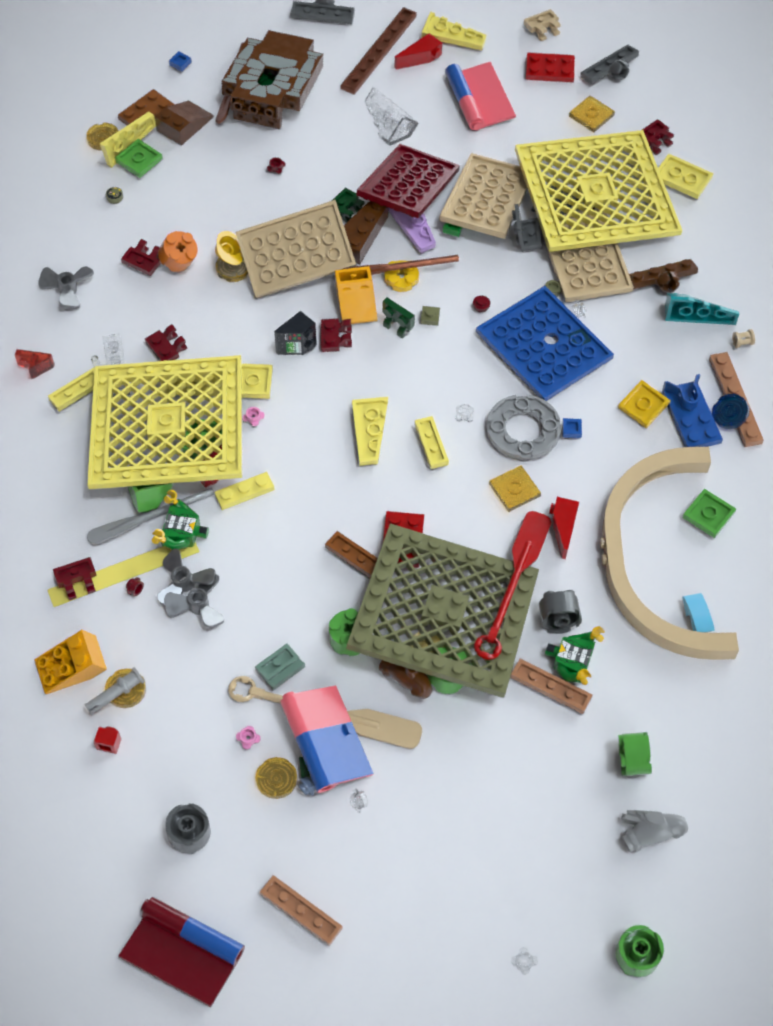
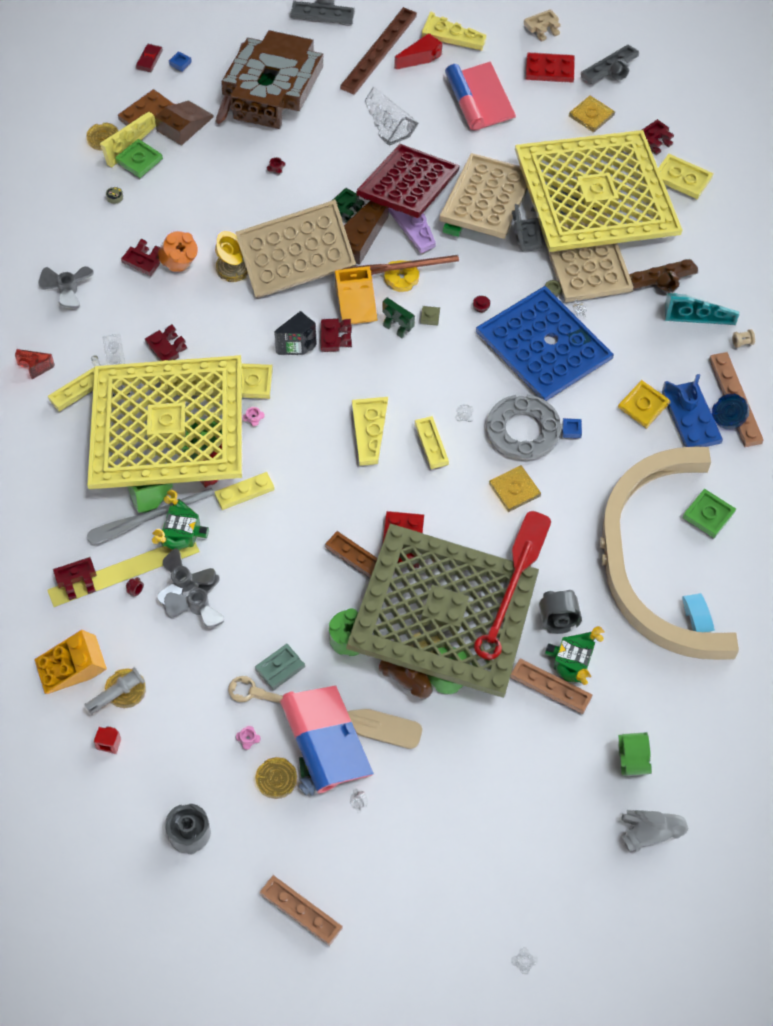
(149, 57): none -> dark red tile
(182, 951): dark red door -> none
(563, 521): red slope -> none
(647, 942): bright green brick -> none

